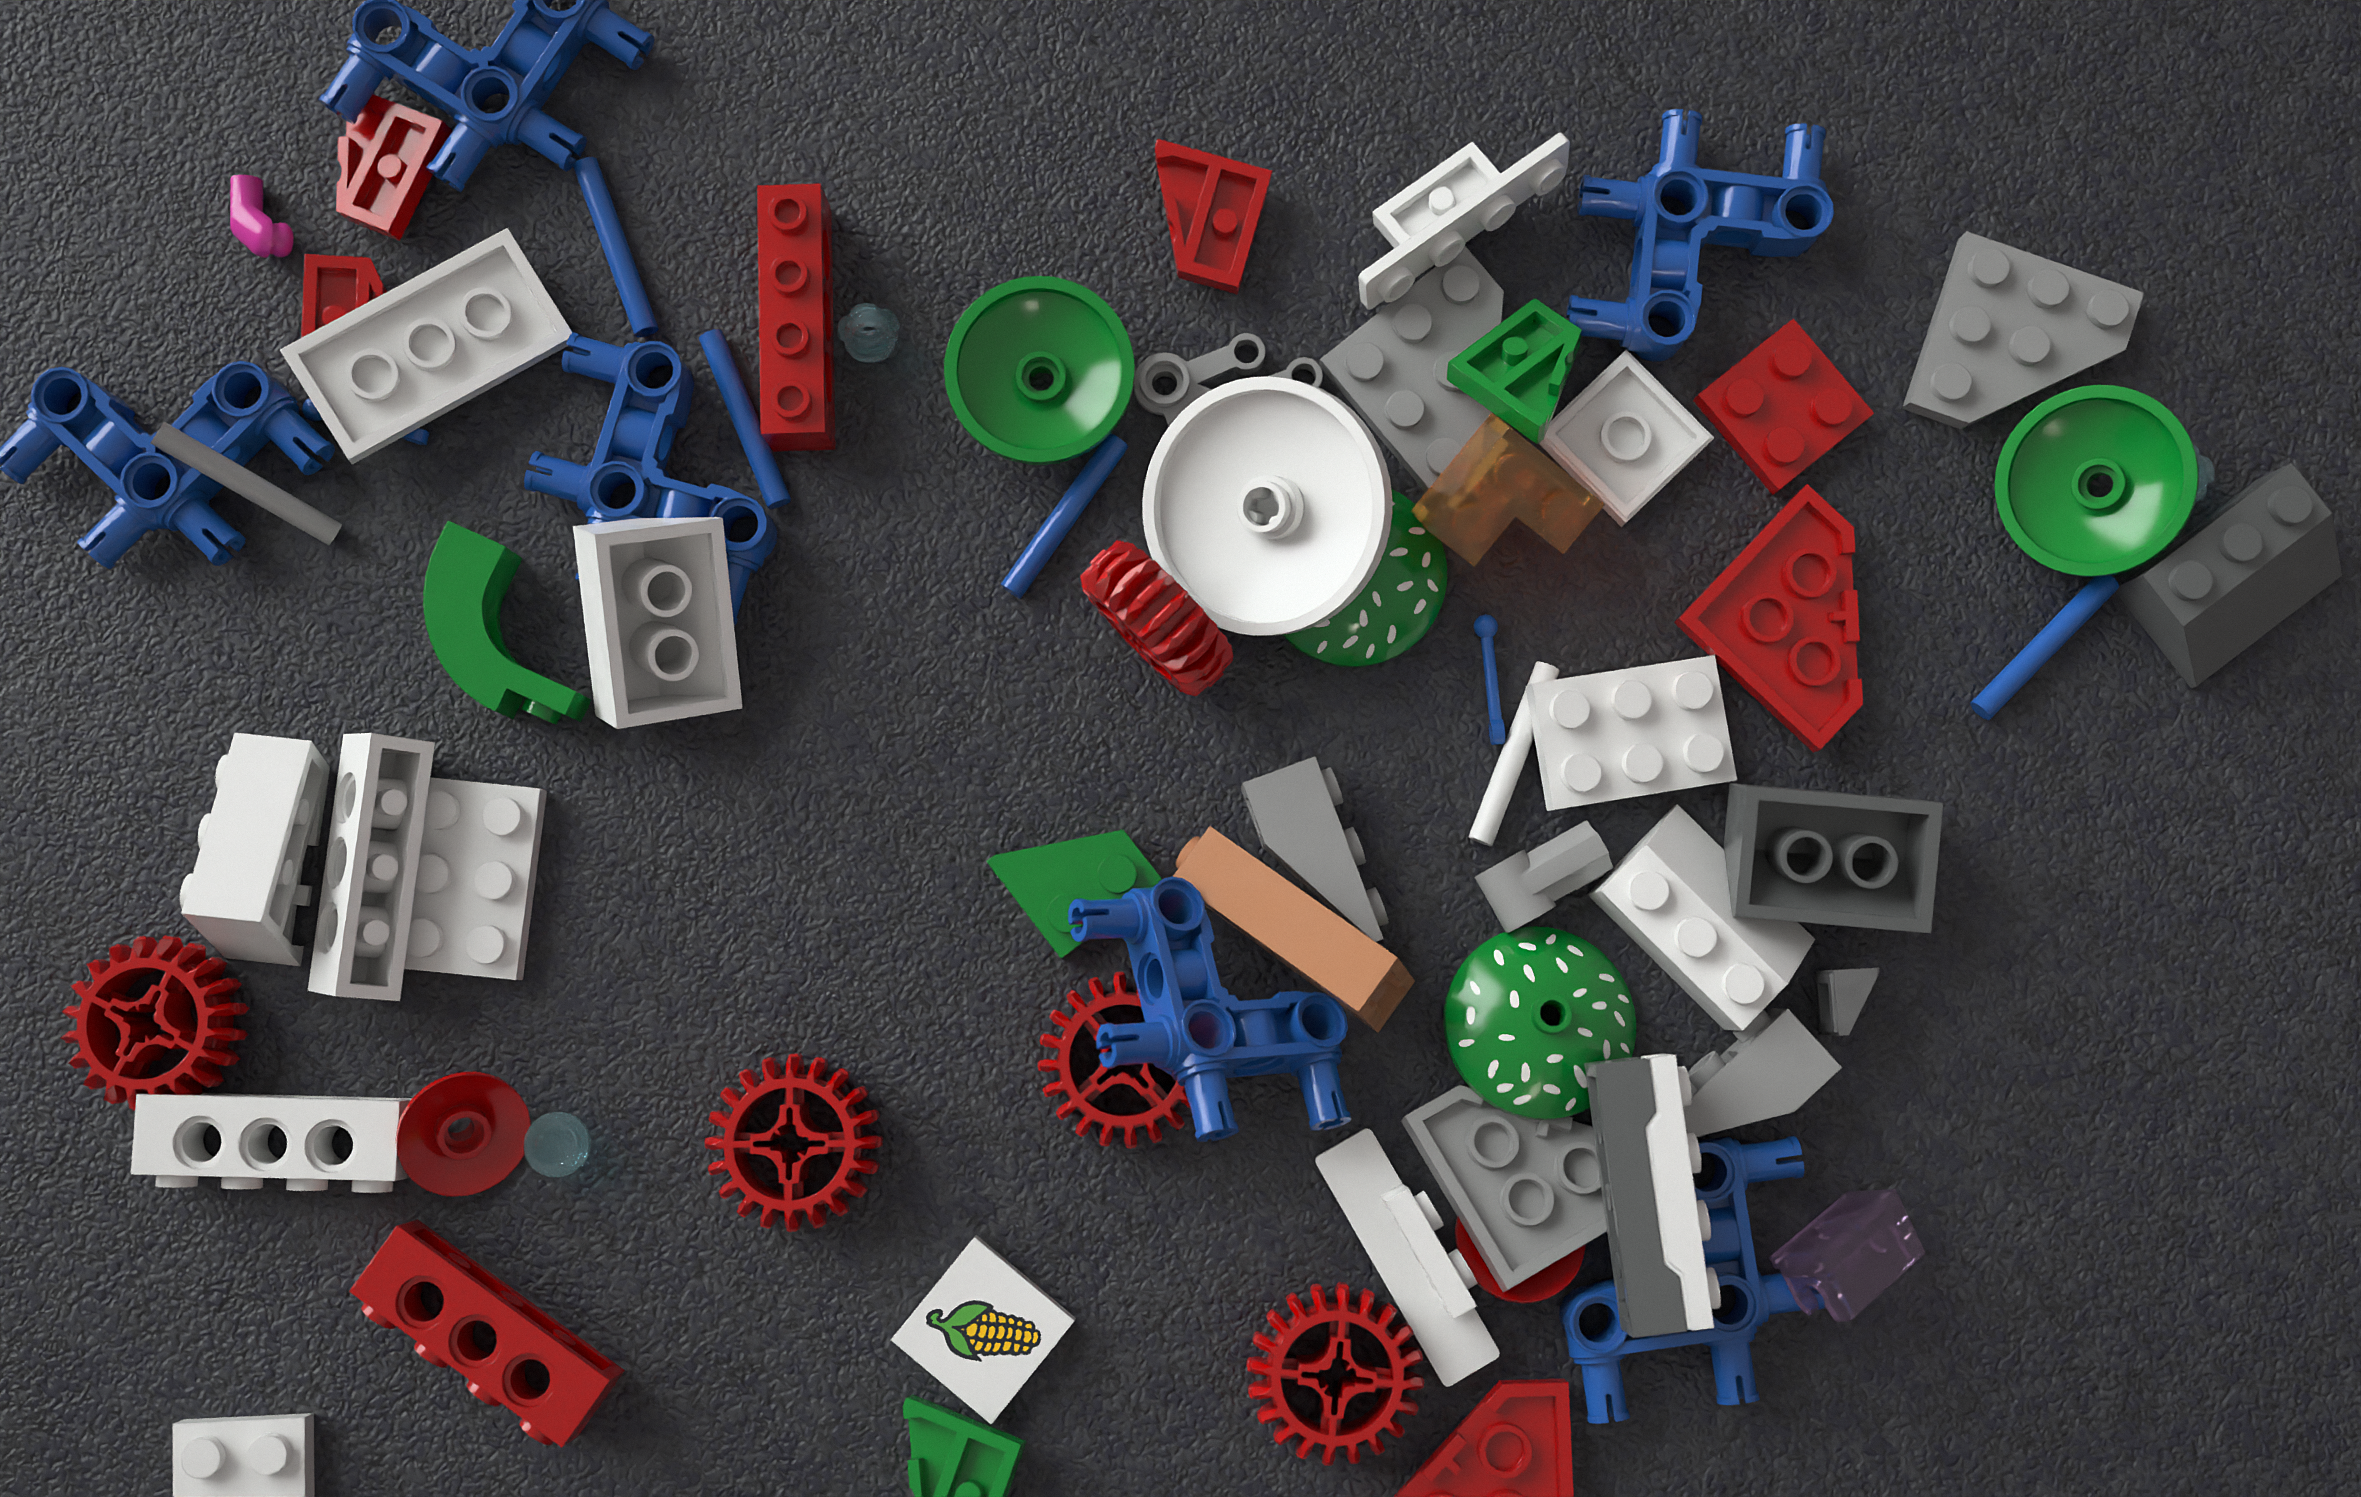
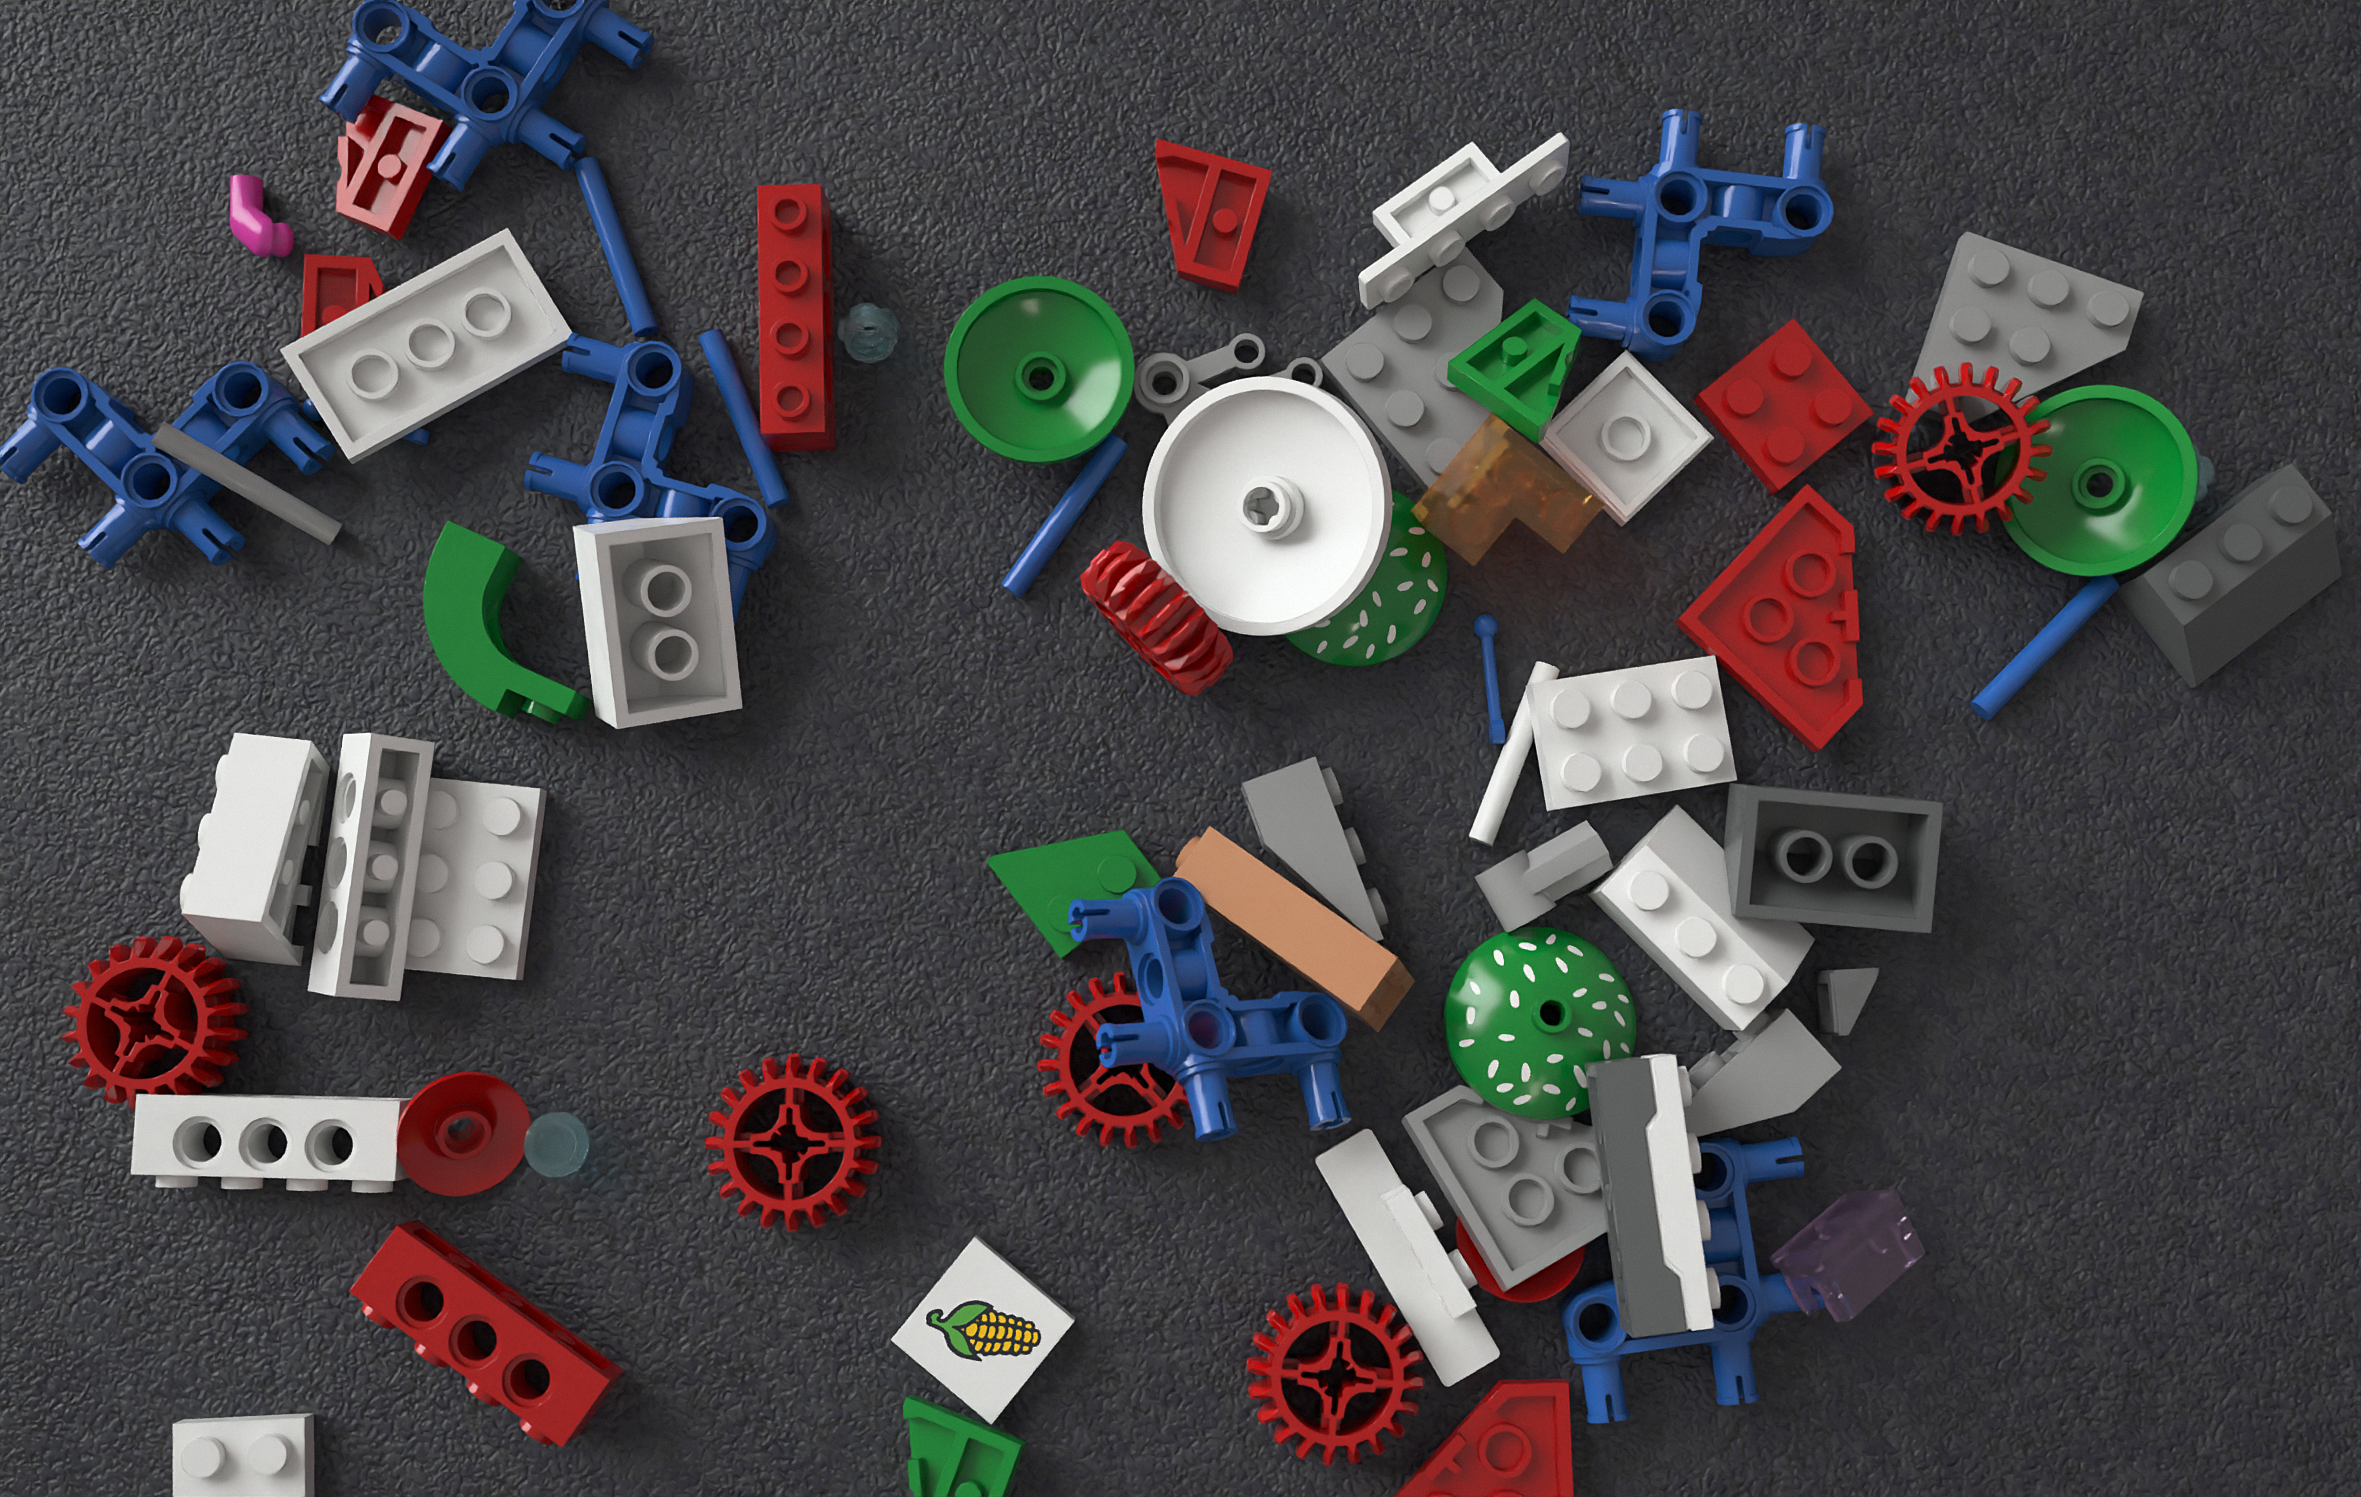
(1975, 501): none -> red gear

